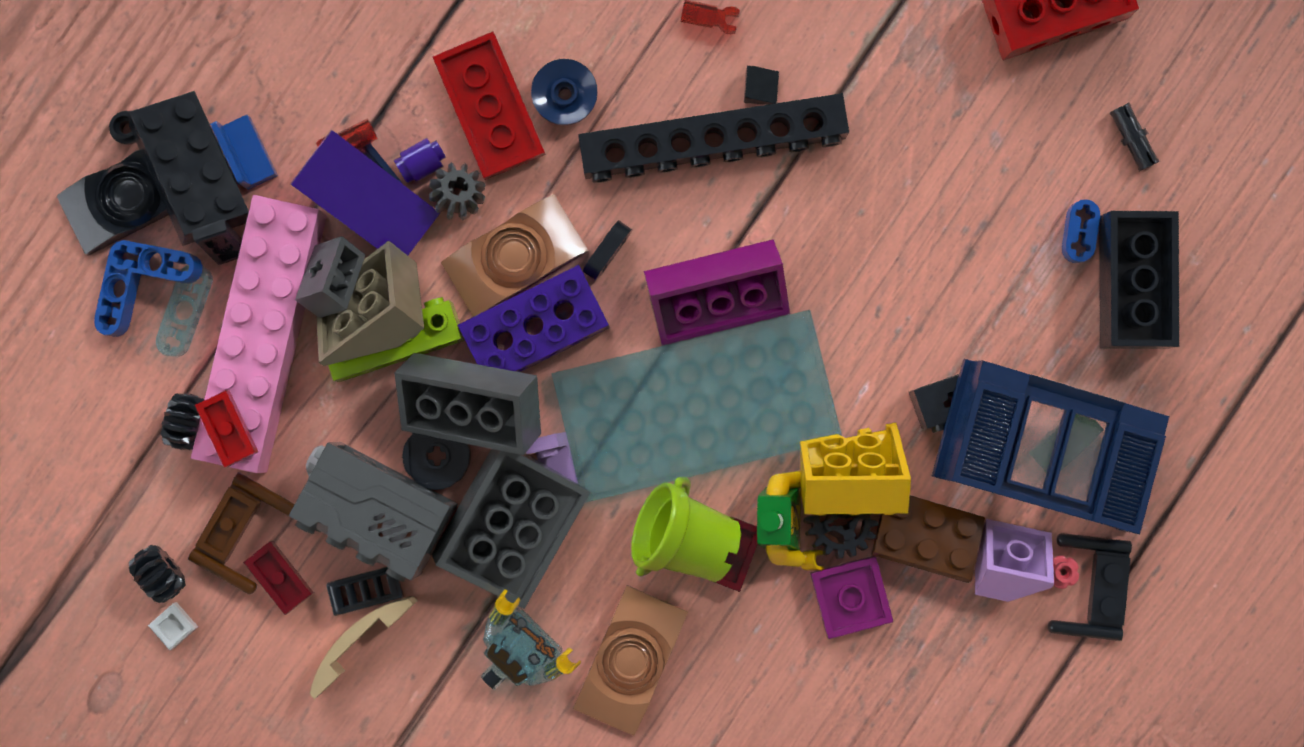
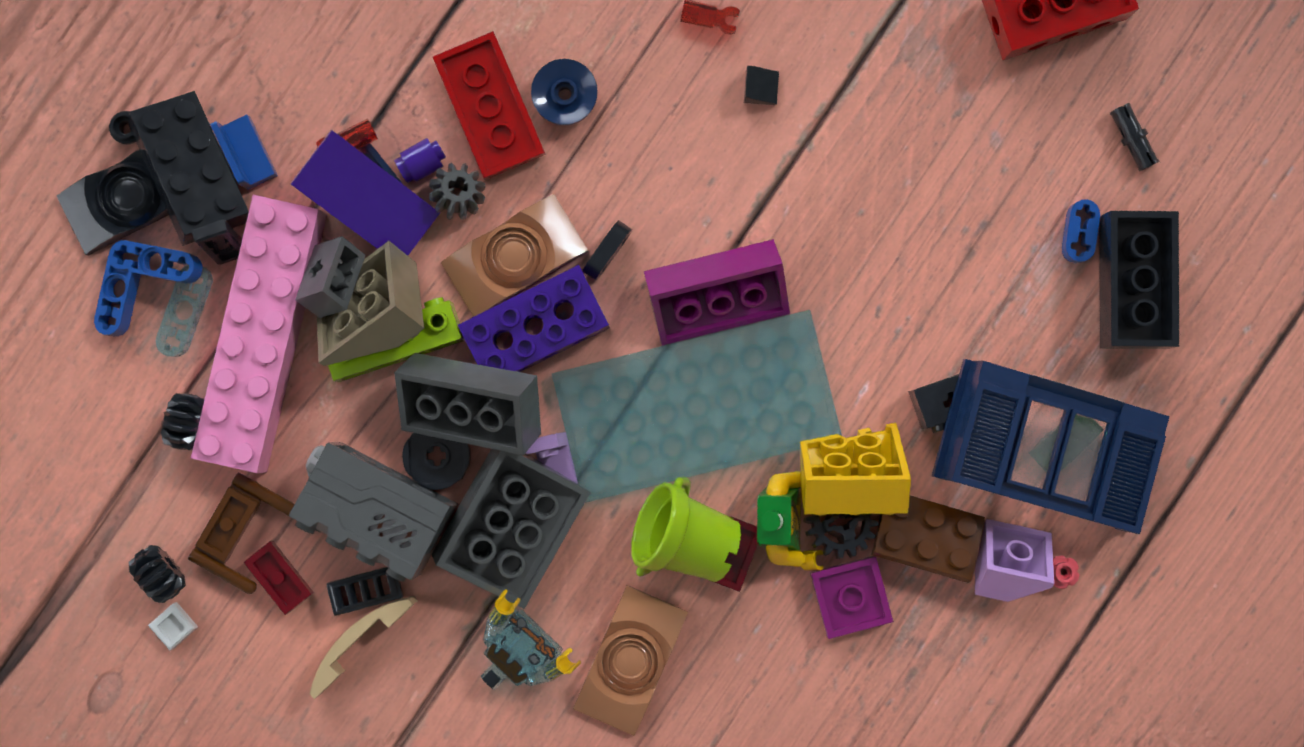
(226, 428): red plate -> none
(827, 109): black brick -> none
(1107, 588): black plate -> none

